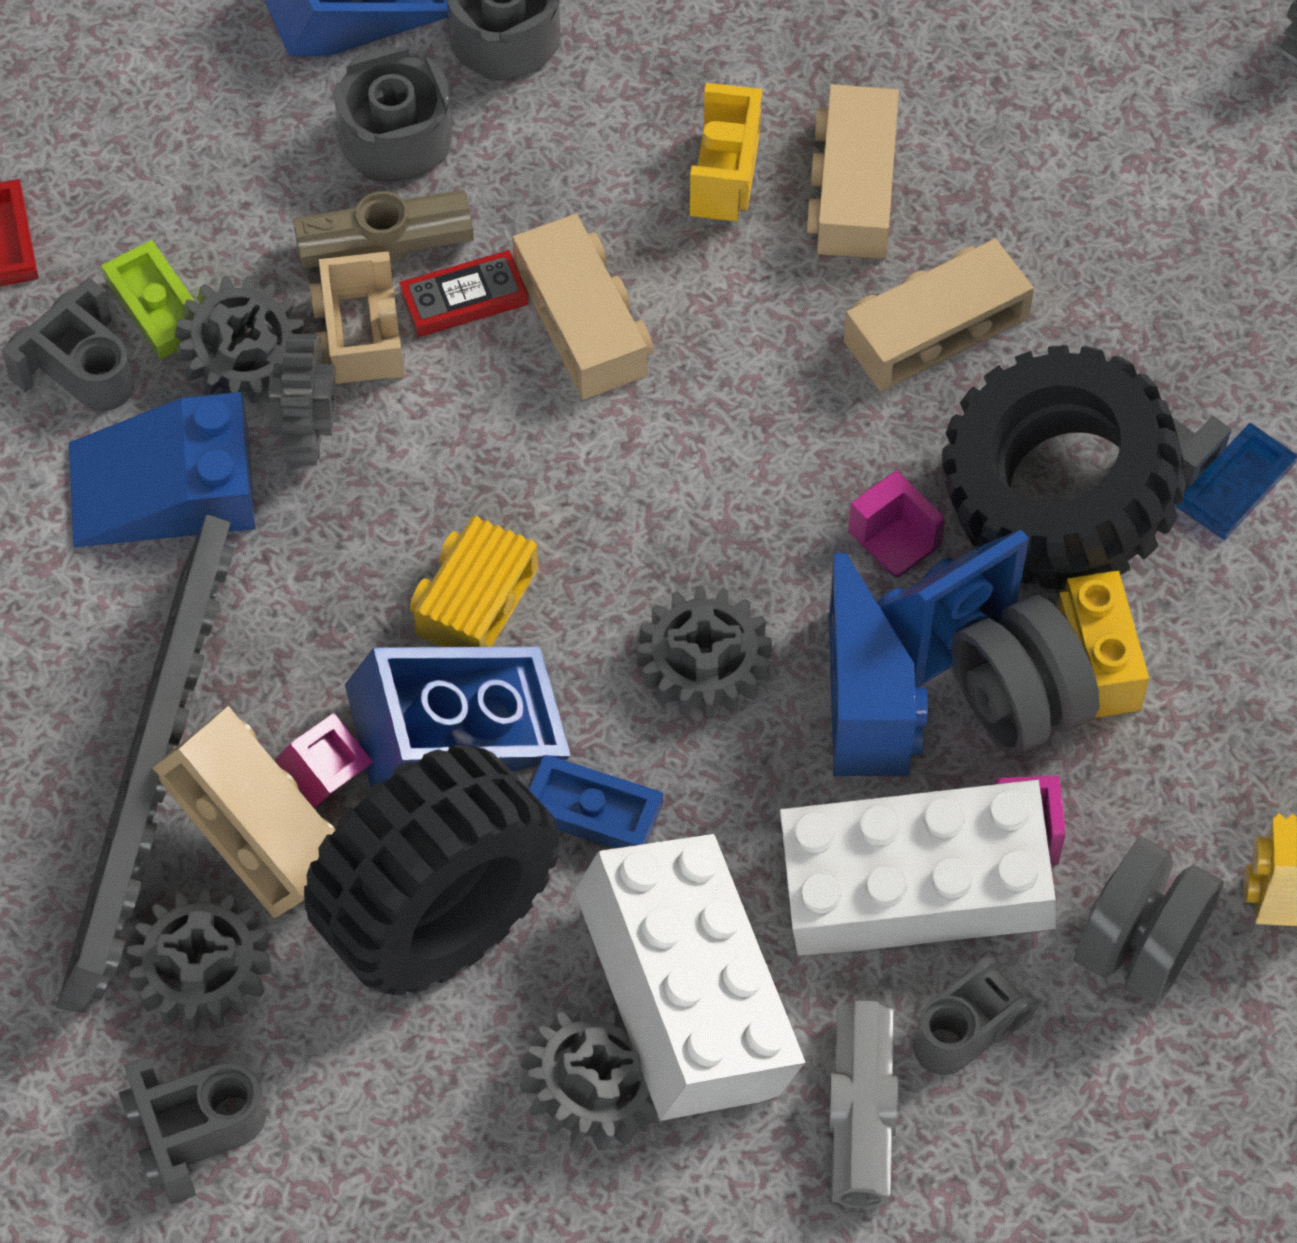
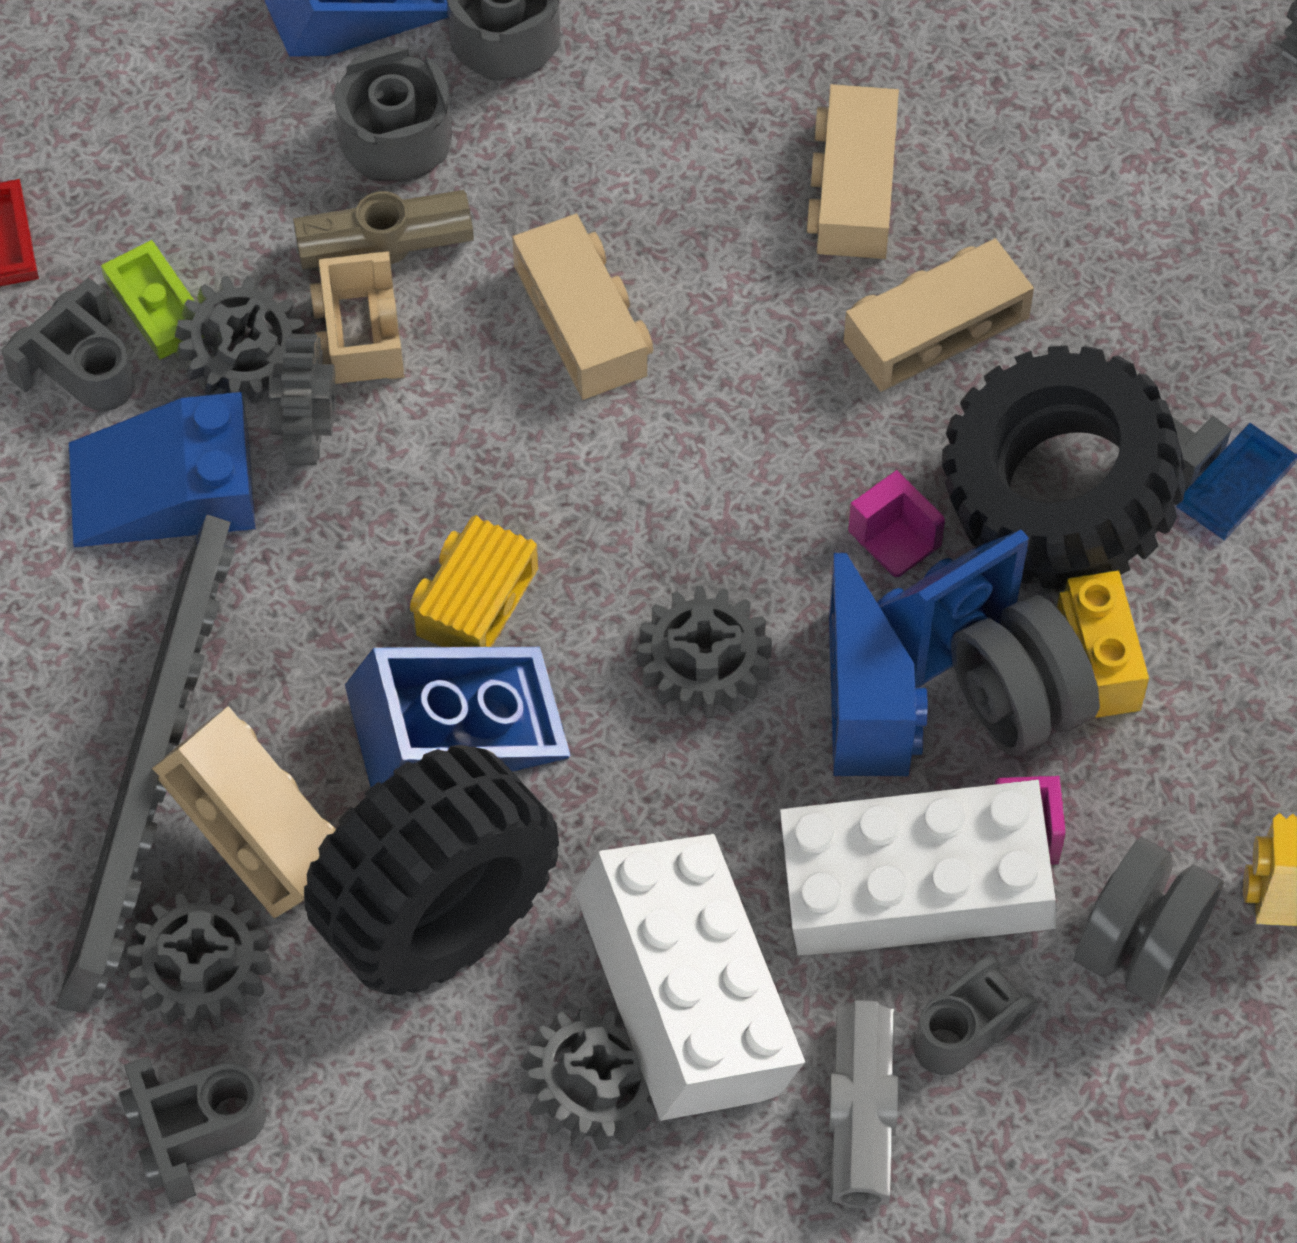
(323, 760): dark pink panel -> none
(463, 293): tile -> none
(596, 803): blue plate -> none
(727, 152): yellow window -> none

